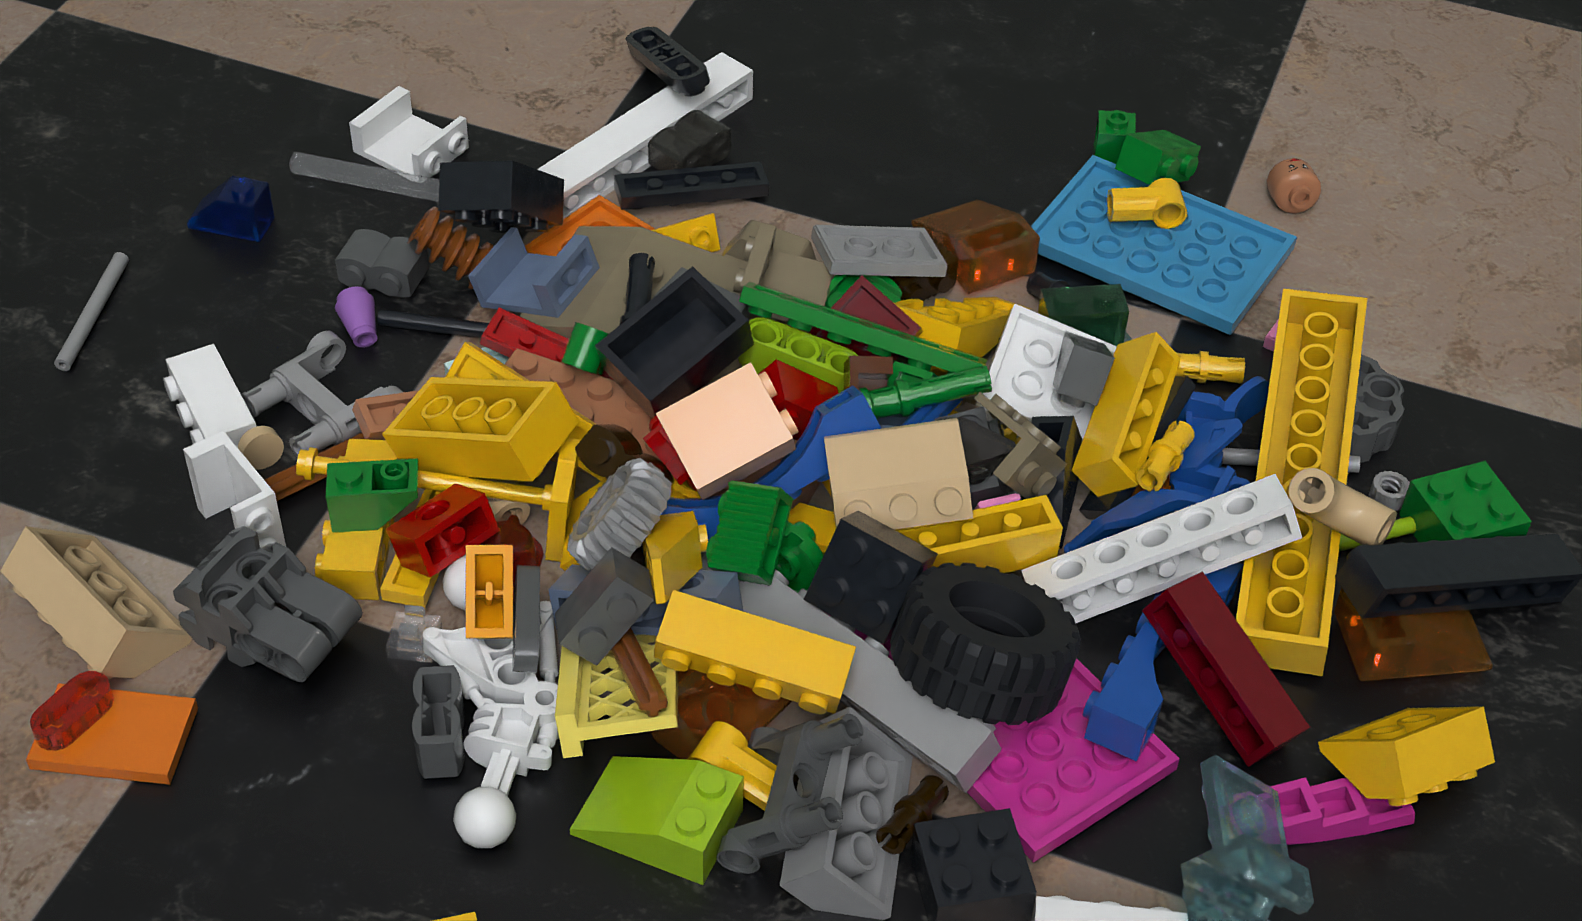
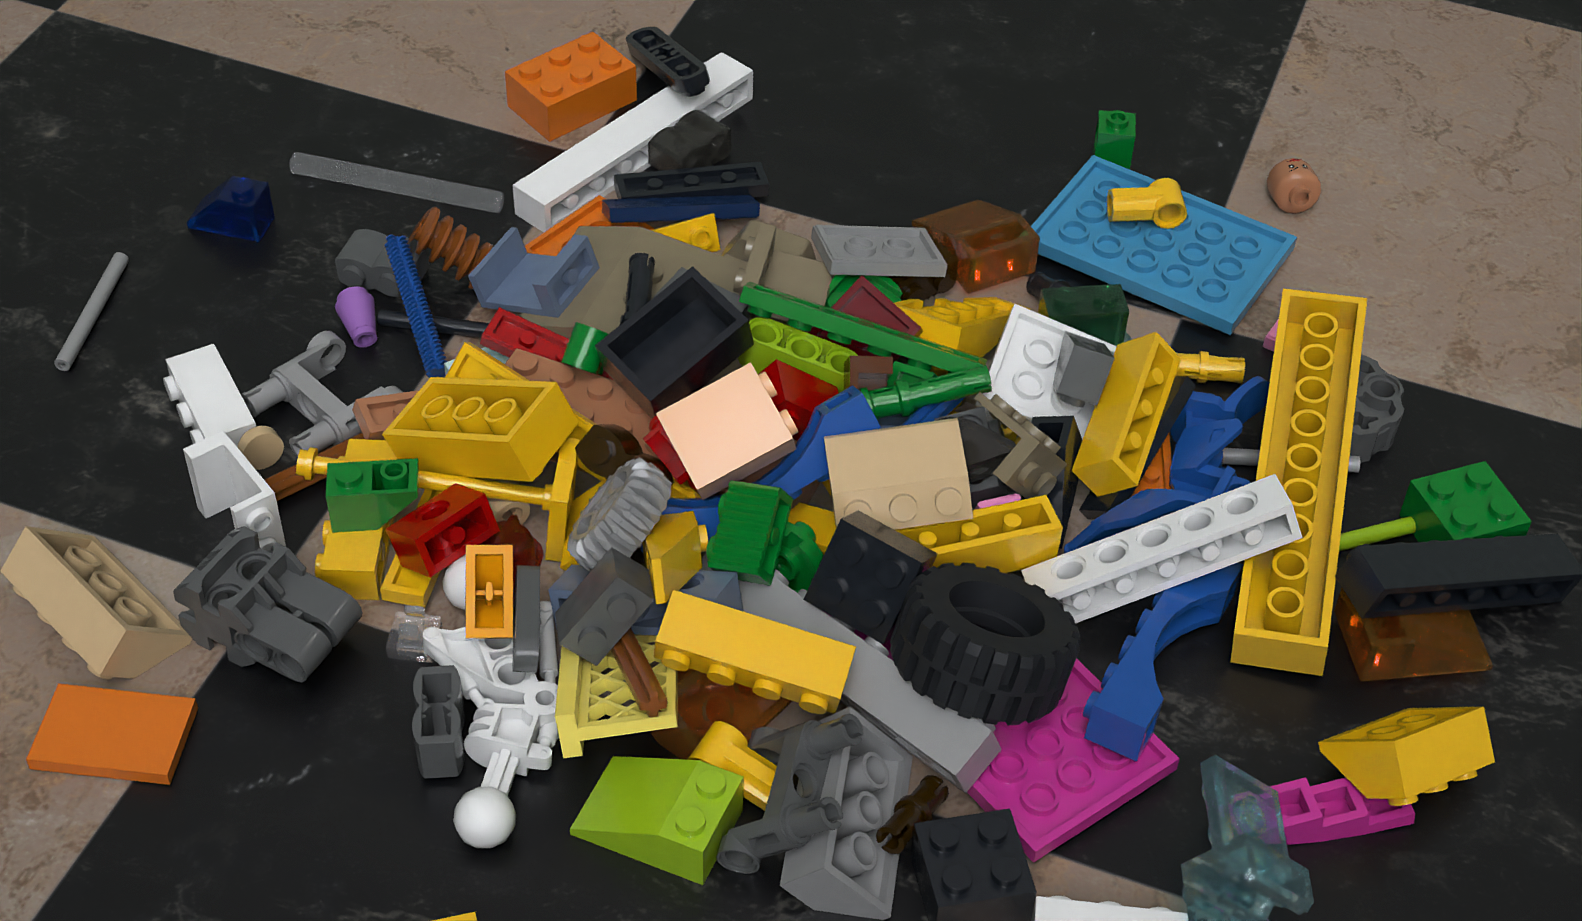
(72, 710): clear red beam -> none
(403, 141): white panel -> none
(416, 305): none -> blue axle
(501, 195): black piece -> none
(571, 86): none -> orange brick
(679, 208): none -> dark blue tile
(1158, 156): green brick -> none
(1165, 456): yellow pin -> none
(1225, 668): dark red brick -> none
(1341, 507): tan cylinder -> none
(1389, 481): light grey axle -> none

